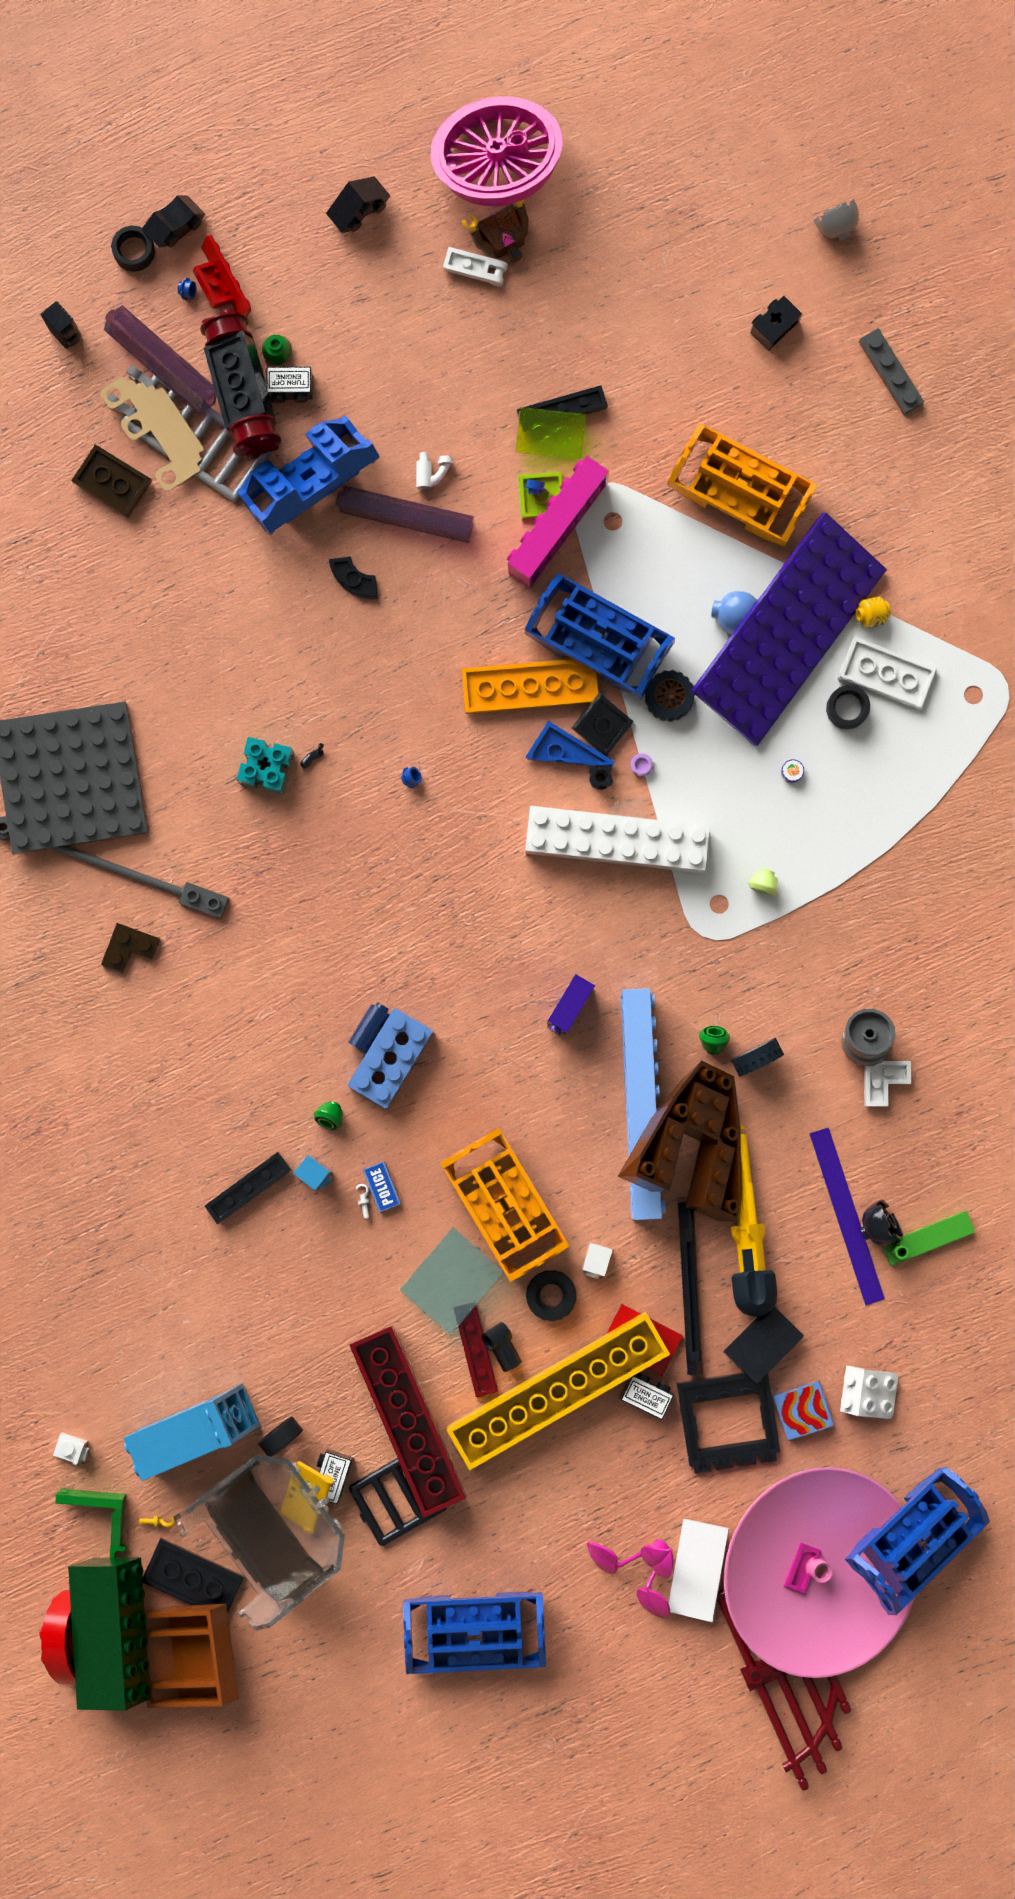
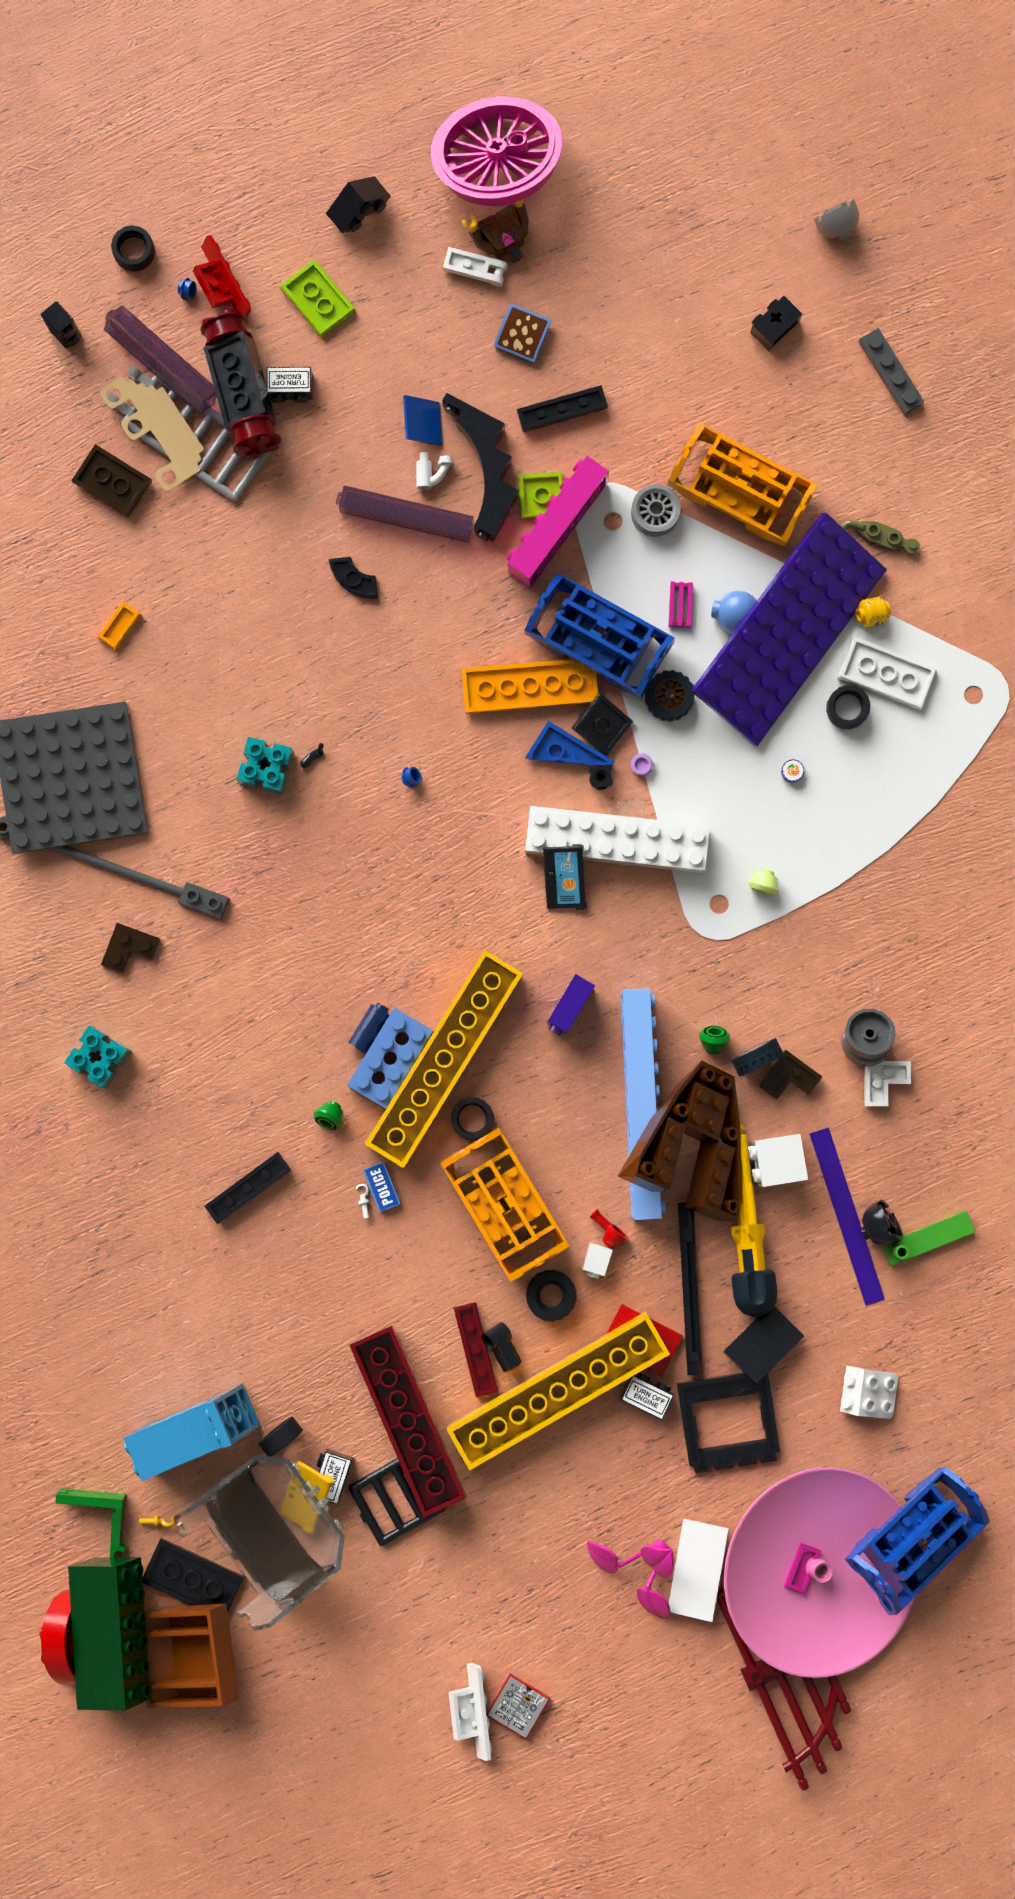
(71, 1448): white bracket -> none
(99, 1071): none -> teal brick
(119, 626): none -> light orange tile
(173, 221): black brick -> none
(276, 349): green cone -> none
(309, 476): blue piece -> none
(313, 1173): dark azure brick -> none
(317, 298): none -> lime tile
(422, 420): none -> blue piece
(444, 1059): none -> yellow brick
(452, 1280): clear light blue piece -> none
(452, 1619): blue piece -> none
(469, 1712): none -> white bracket
(472, 1135): none -> black tyre
(483, 435): none -> black arch
(518, 1706): none -> tile
(522, 332): none -> slope
(535, 487): blue plate -> none
(550, 433): clear neon green tile -> none
(567, 884): none -> door
(613, 1235): none -> red bar
(651, 491): none -> light grey wheel
(681, 585): none -> dark pink tile
(778, 1160): none -> white brick
(787, 1070): none -> dark brown plate
(803, 1410): slope -> none
(883, 535): none -> olive piece

